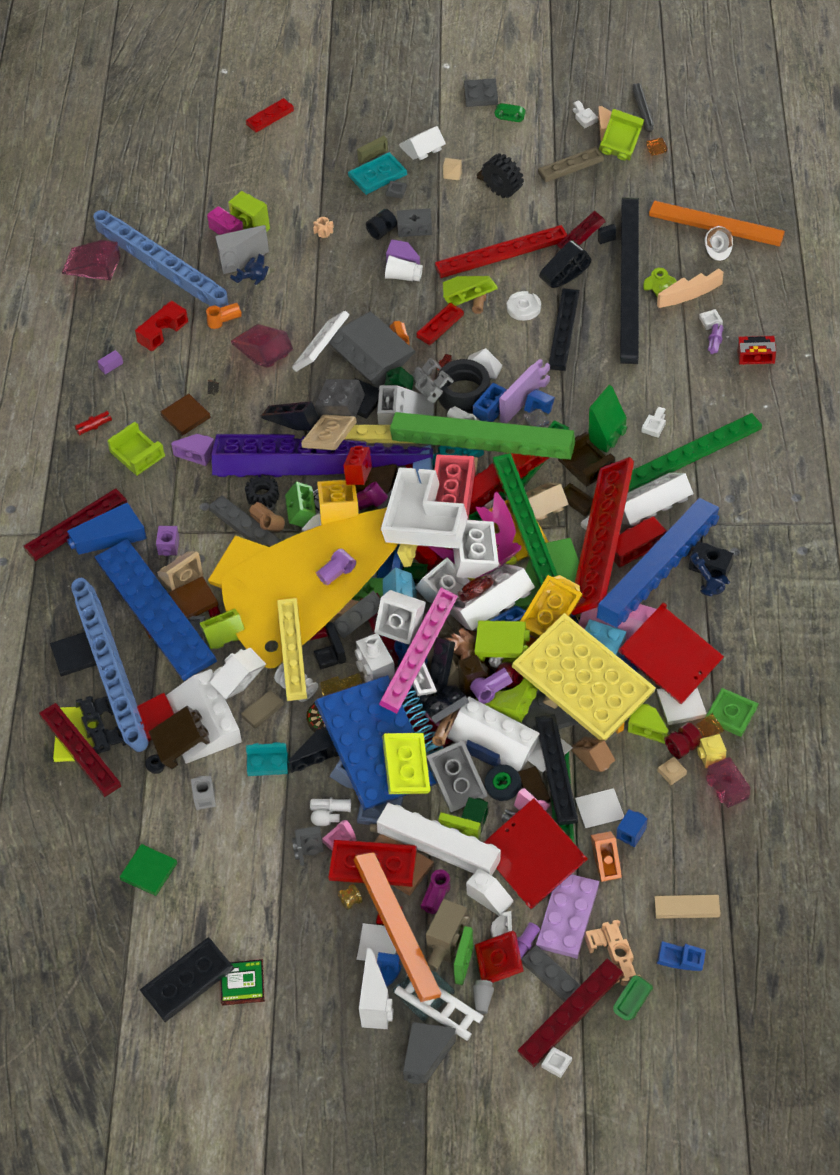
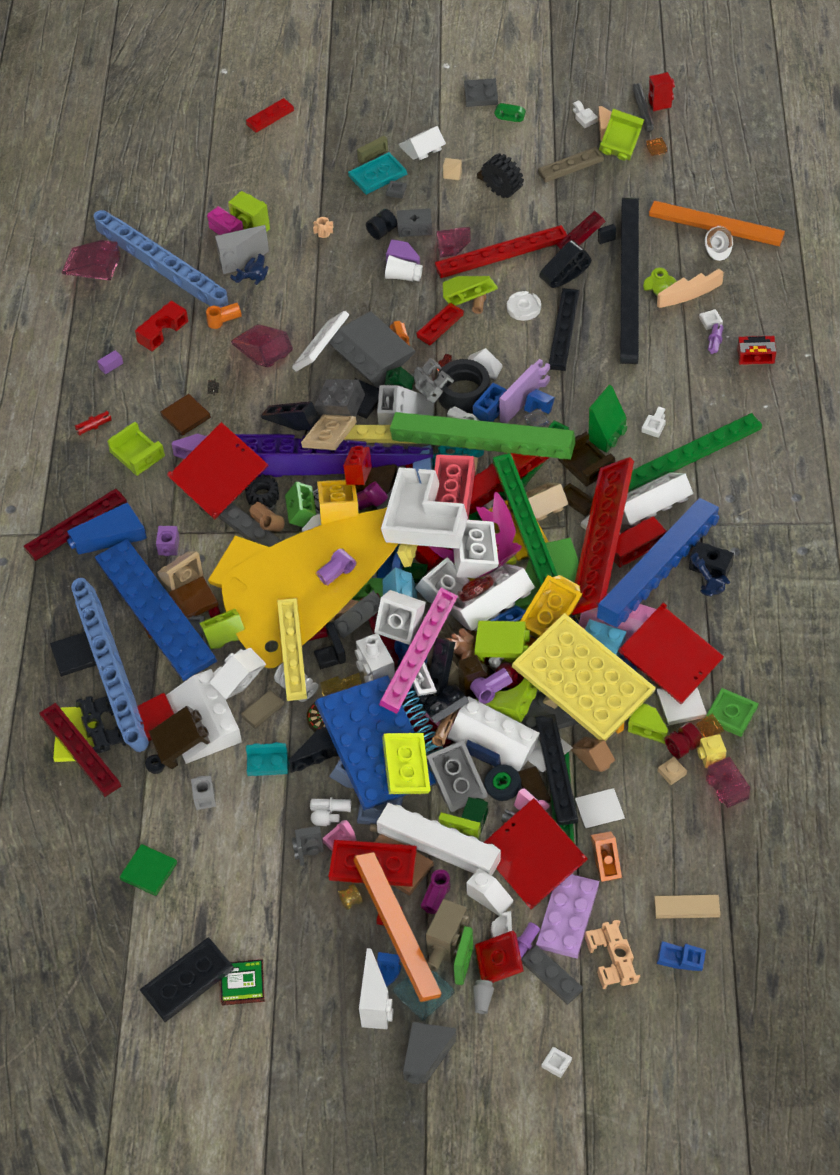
(218, 470): none -> red door
(374, 938): white sticker -> none
(443, 1017): white bar -> none
(452, 241): none -> clear pink slope
(570, 1012): dark red plate -> none
(632, 827): blue brick -> none
(632, 998): green piece -> none
(661, 91): none -> red brick

